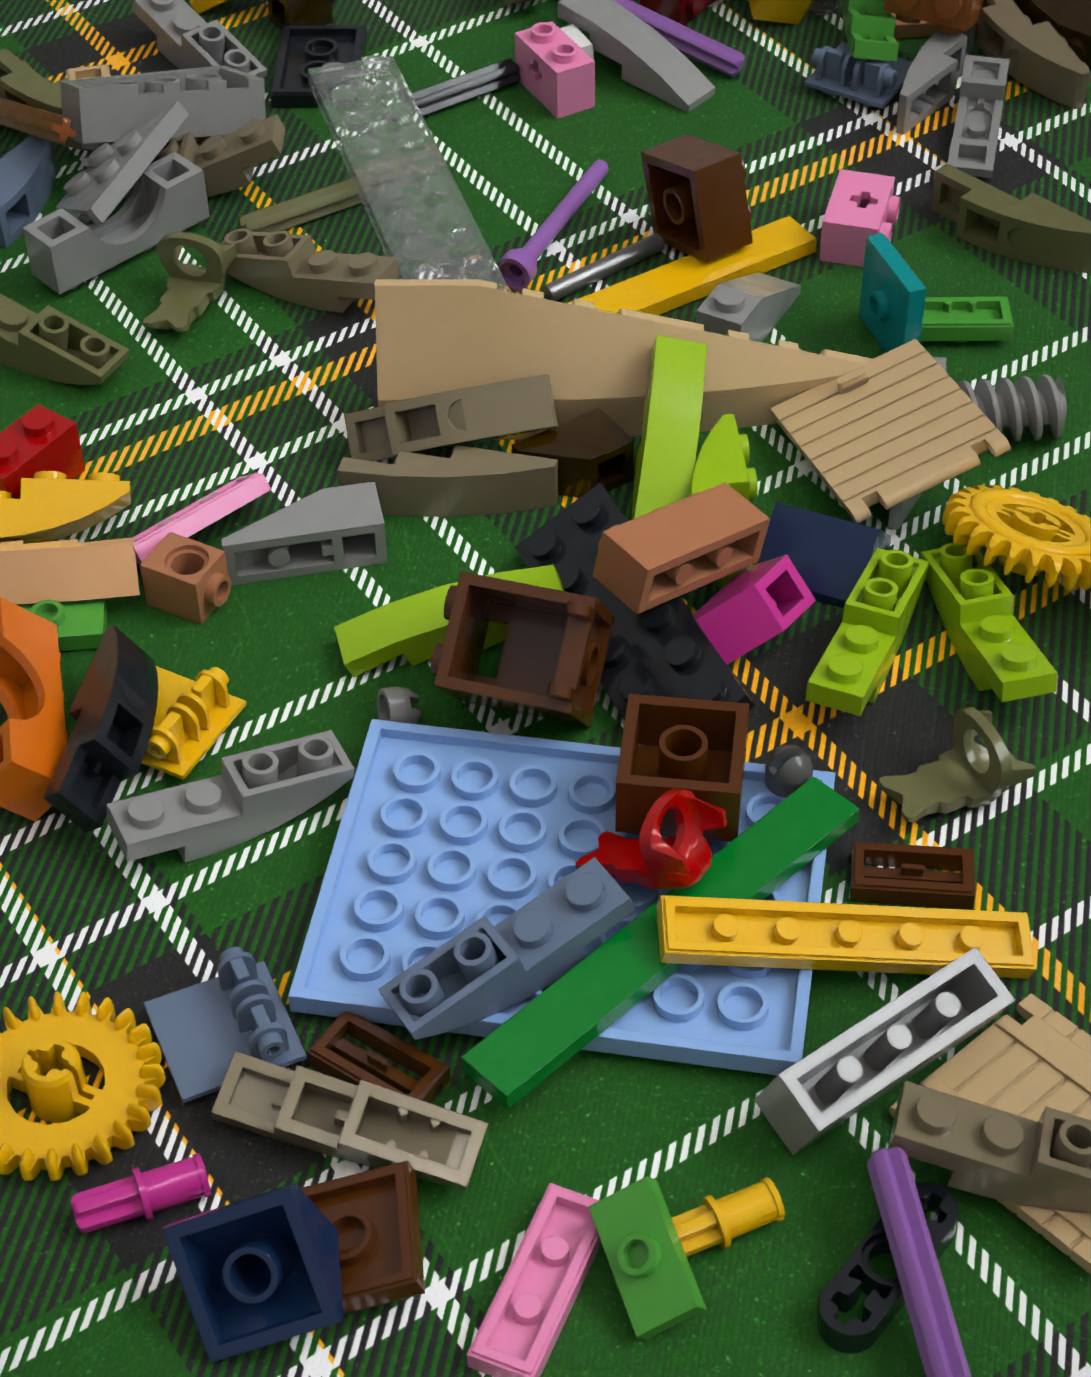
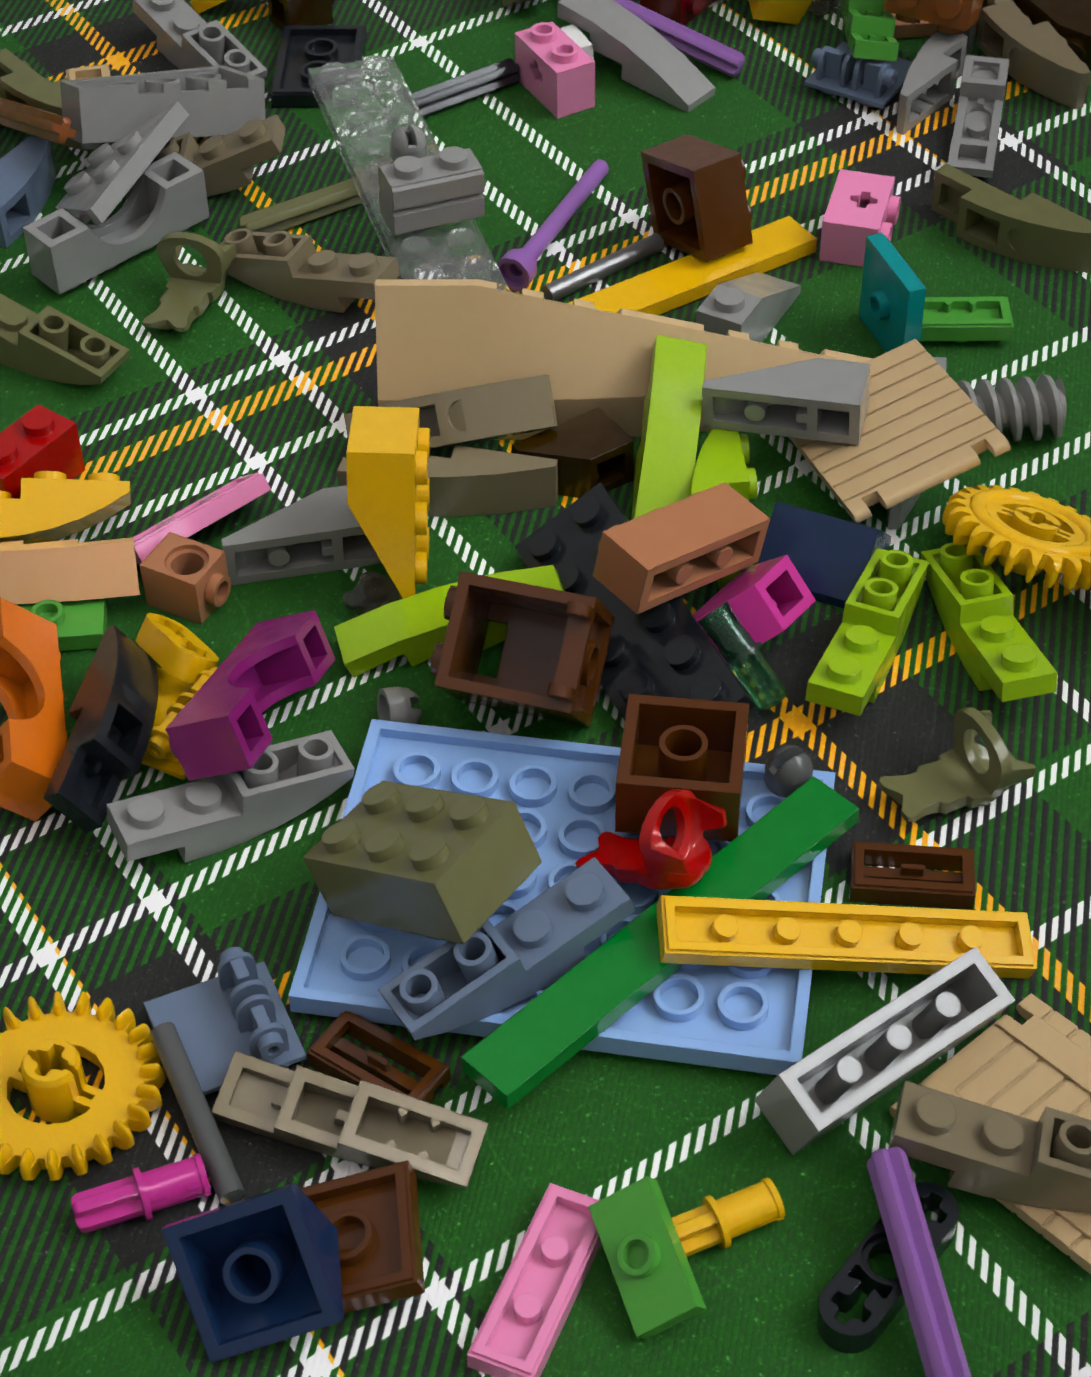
(175, 647): none -> yellow beam
(197, 1113): none -> dark grey bar
(224, 720): none -> magenta arch
(370, 593): none -> clear smoke plate
(391, 489): none -> yellow slope
(408, 142): none -> light grey hinge
(423, 860): none -> olive brick
(431, 190): none -> light grey brick
(743, 656): none -> clear green axle
(794, 400): none -> light grey slope

